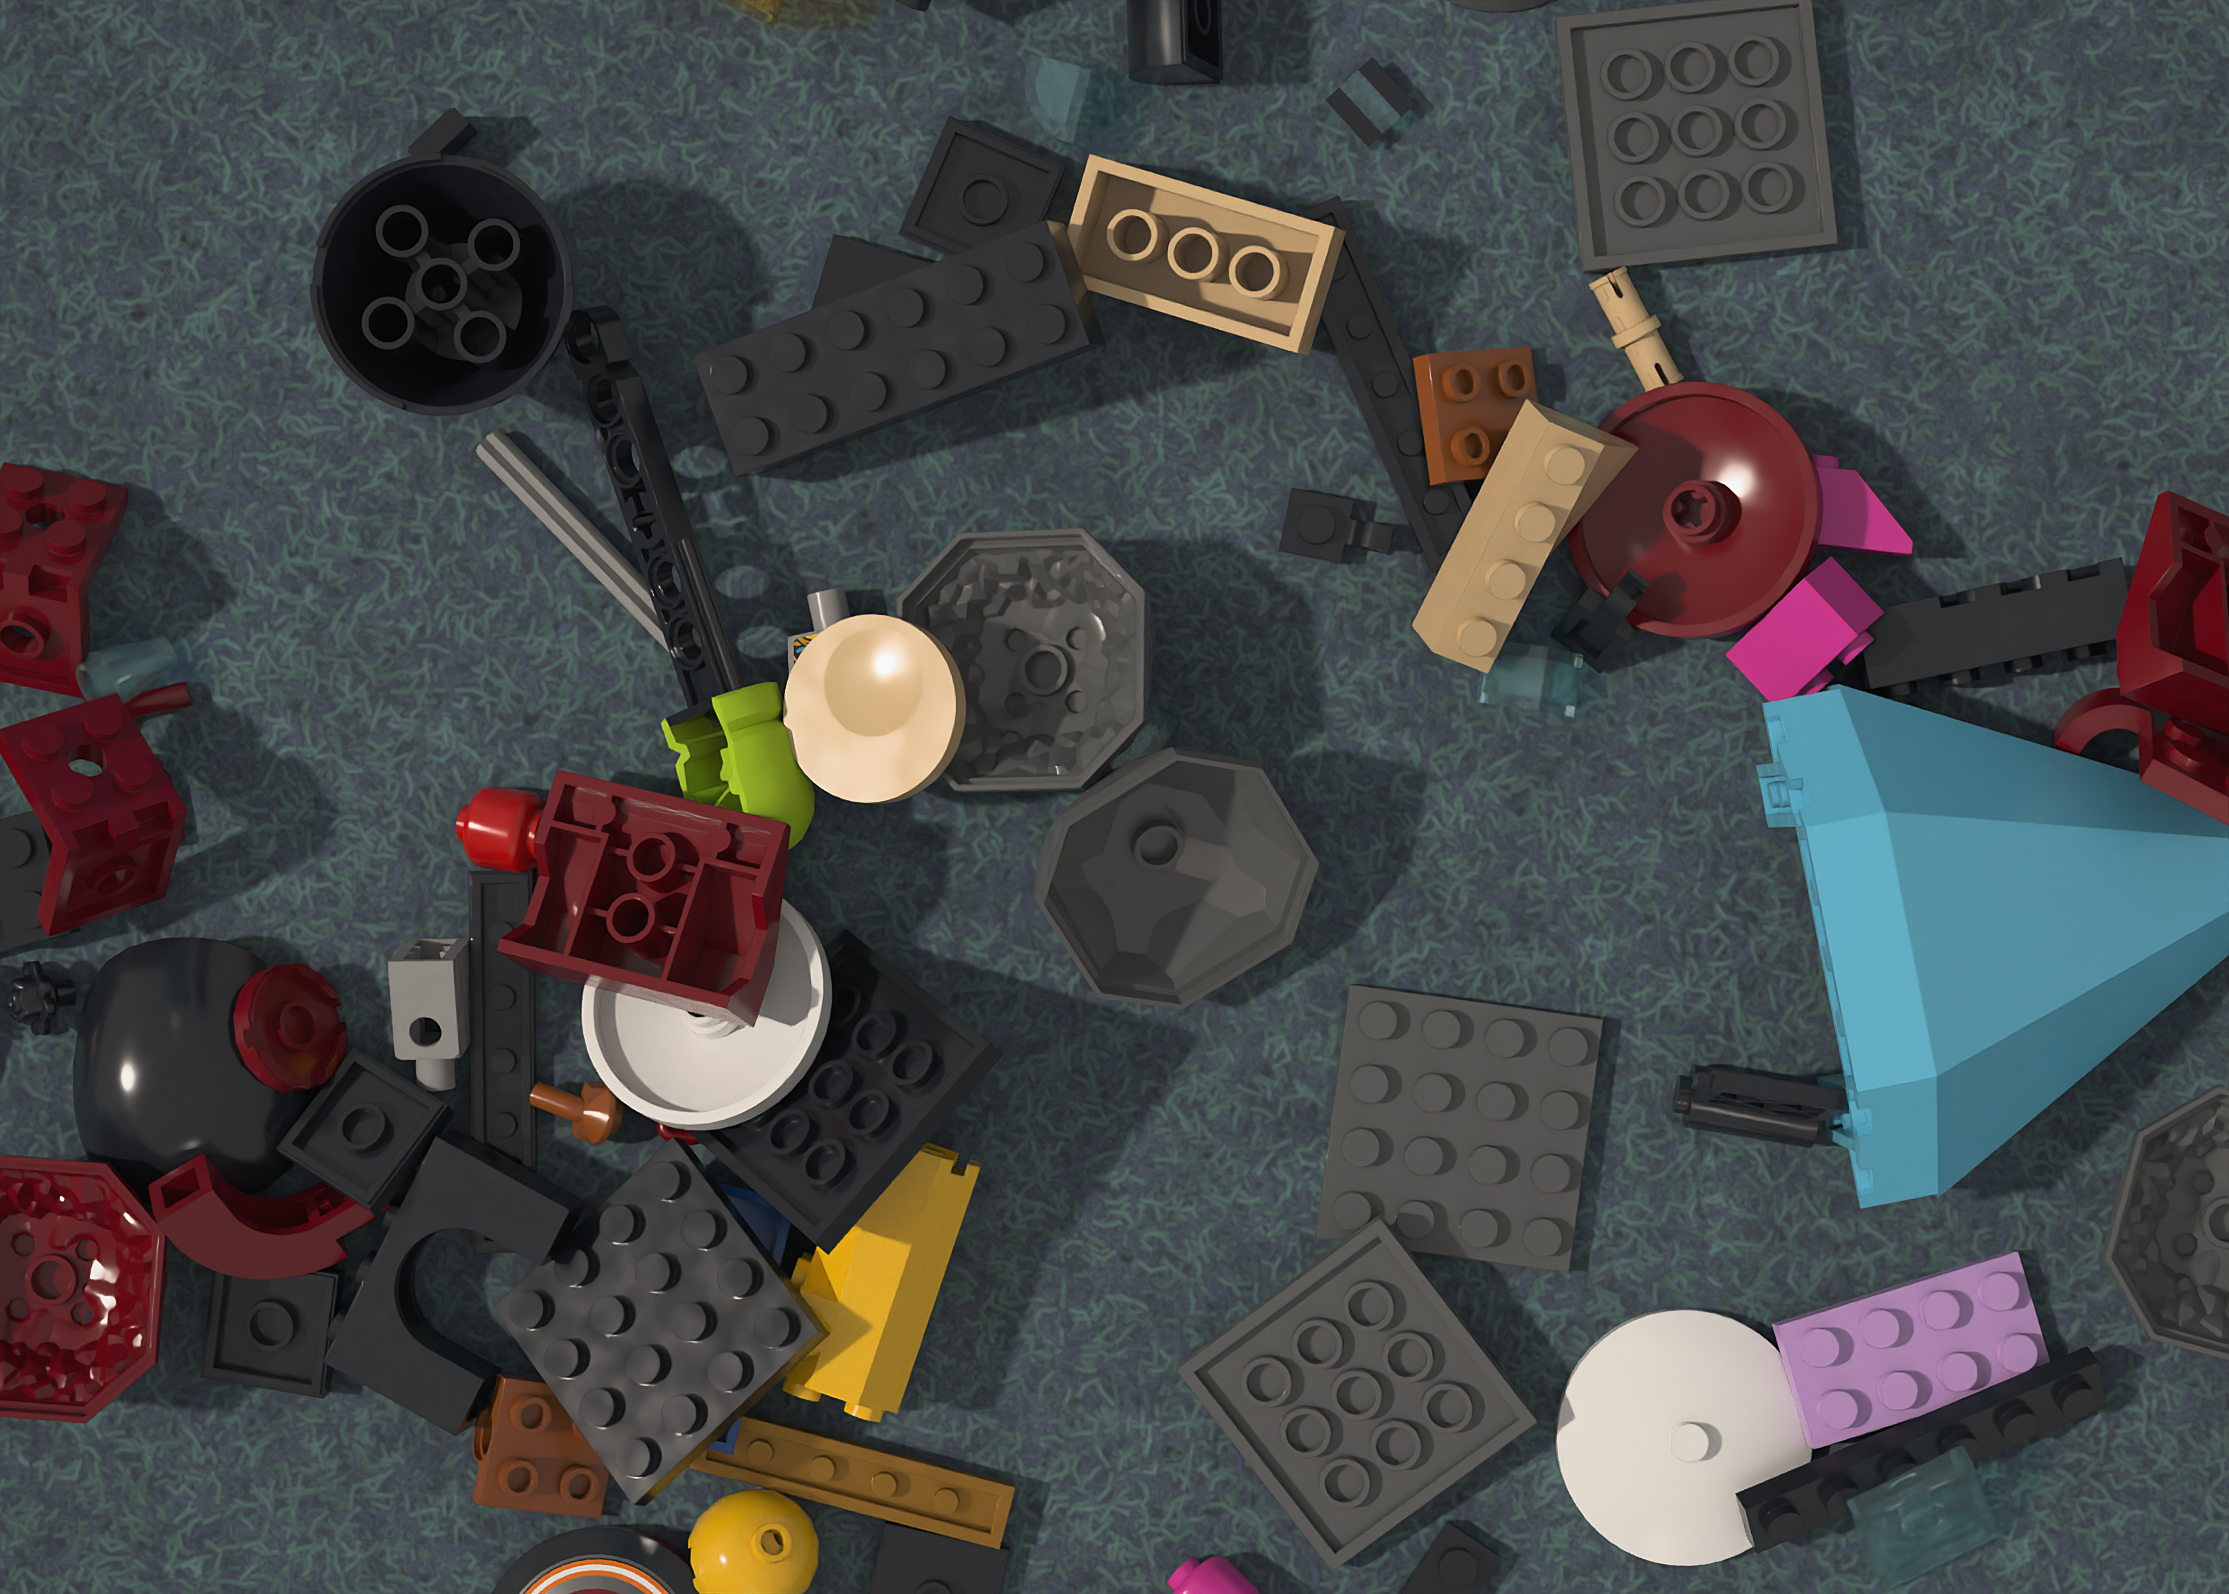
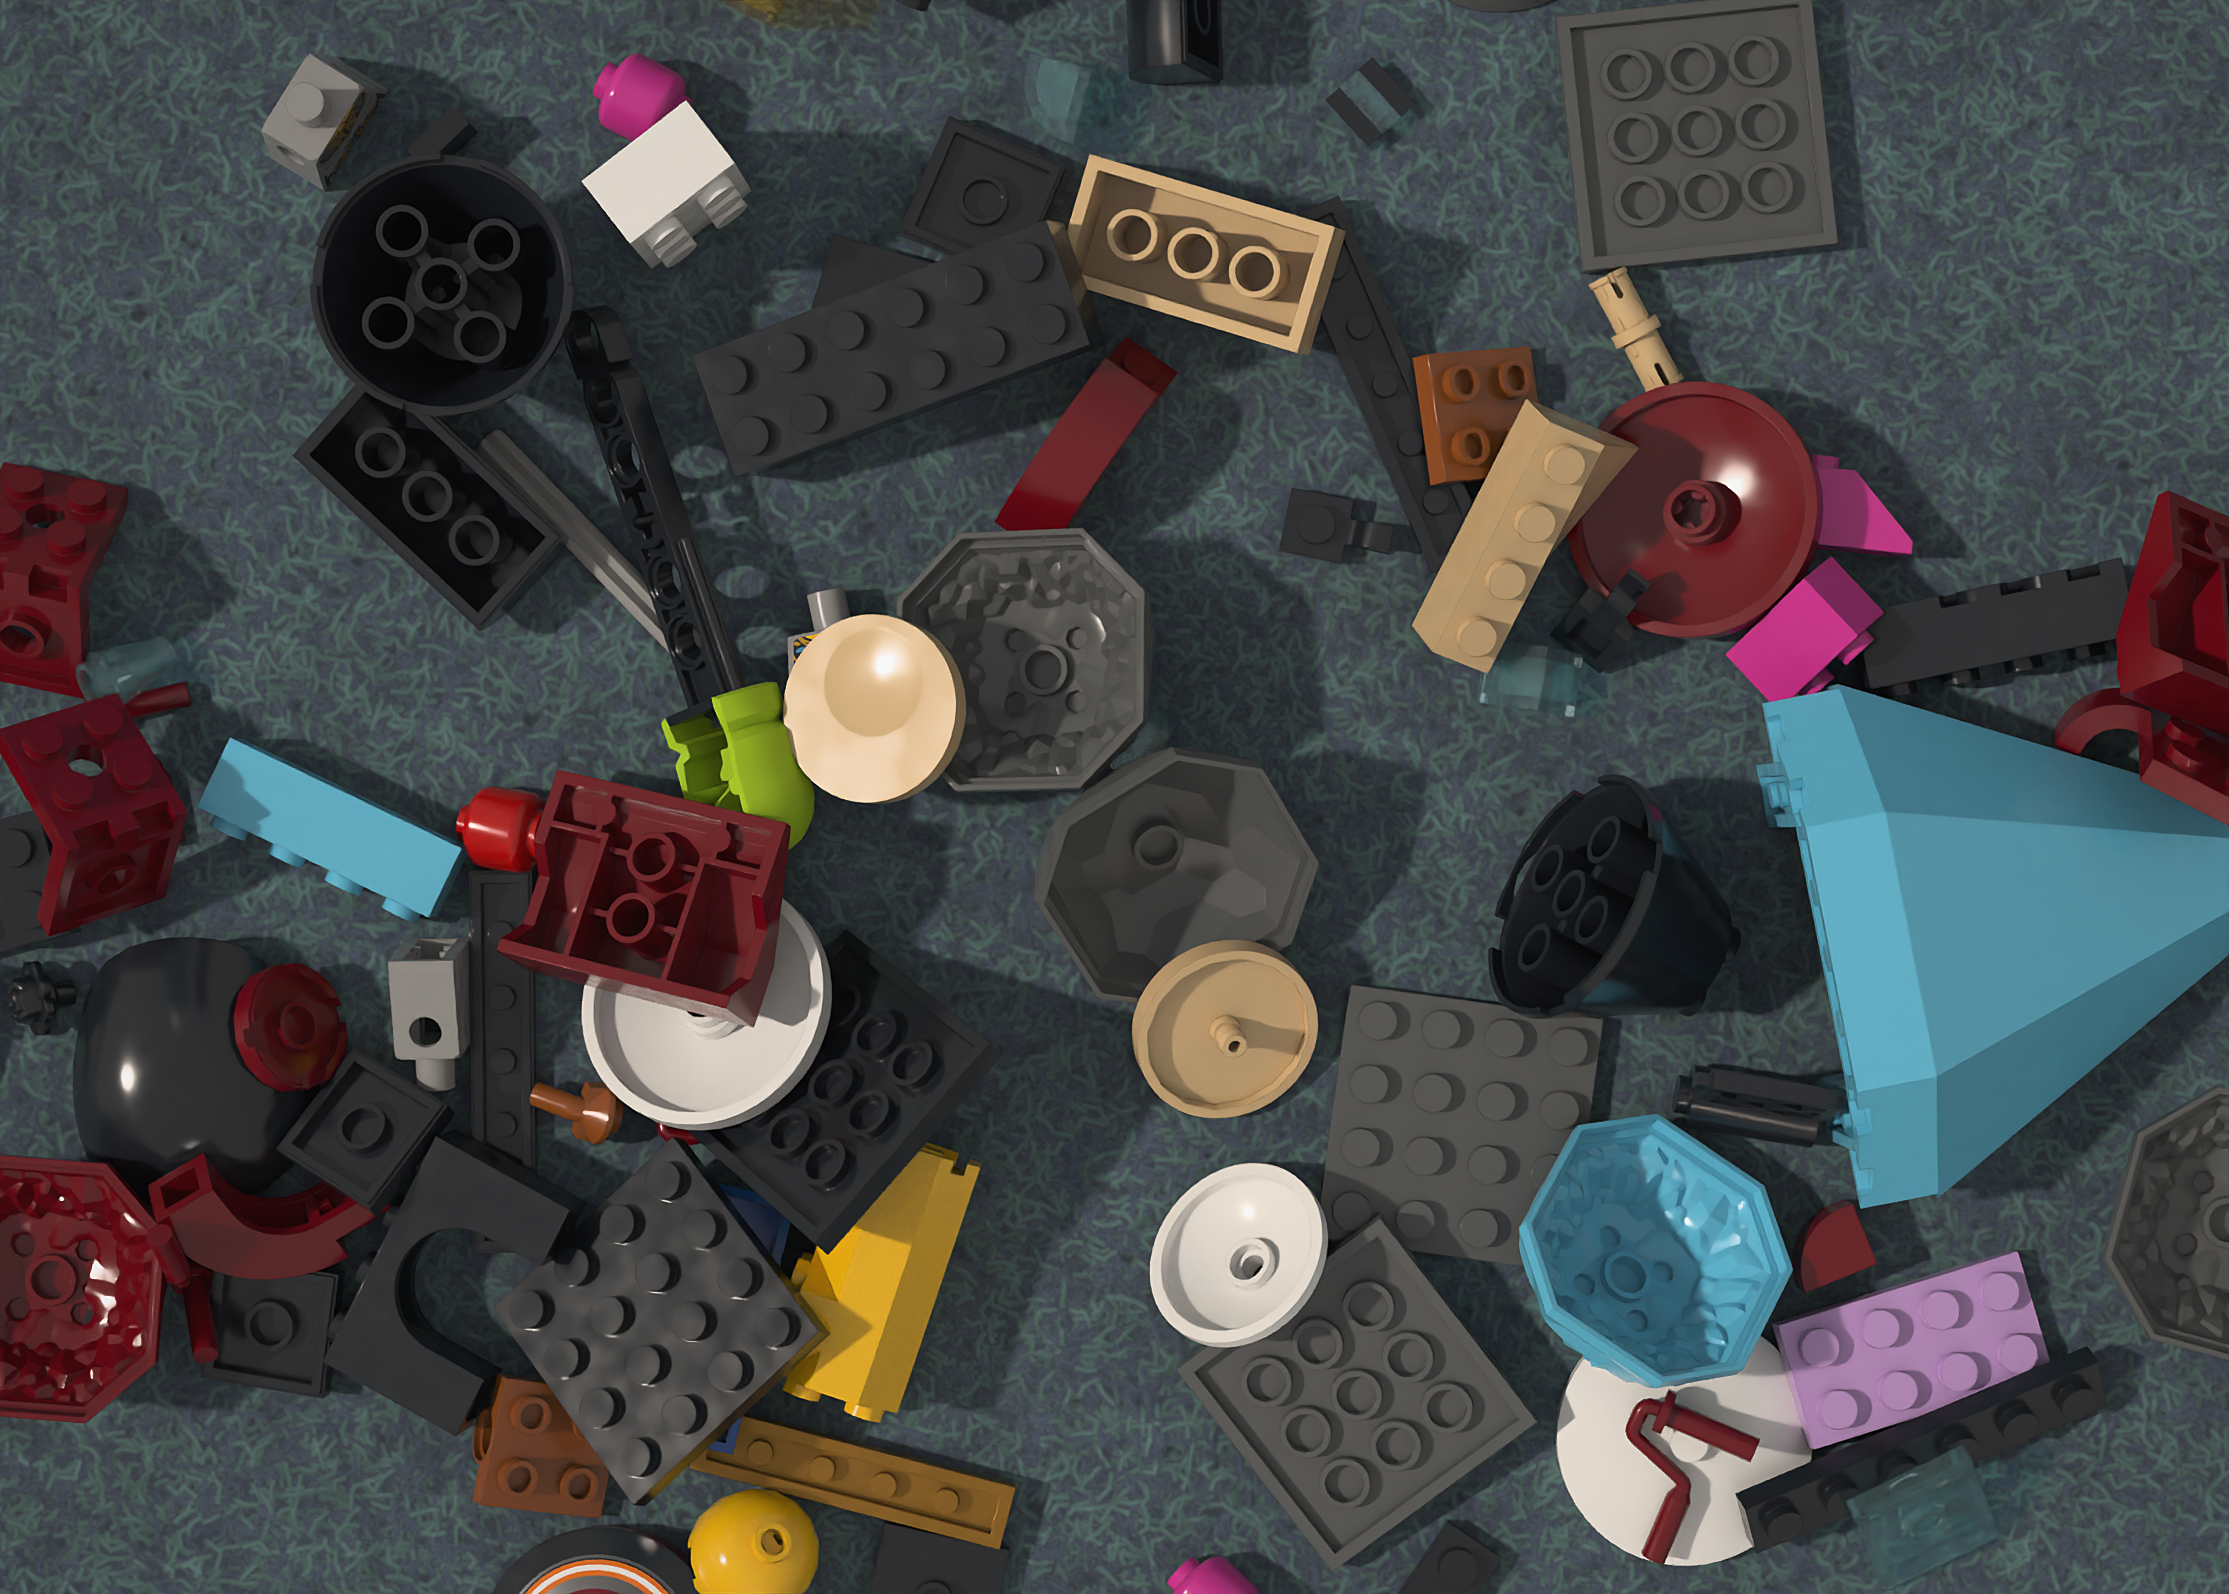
(191, 1282): none -> dark red piece
(320, 117): none -> light grey torso
(332, 828): none -> medium azure brick
(434, 503): none -> black brick
(637, 95): none -> dark pink head
(669, 187): none -> white brick
(1087, 440): none -> dark red arch
(1220, 1238): none -> white dish
(1224, 1029): none -> tan piece
(1609, 913): none -> black cone
(1653, 1253): none -> medium azure rock
(1678, 1498): none -> dark red piece
(1830, 1247): none -> dark red brick

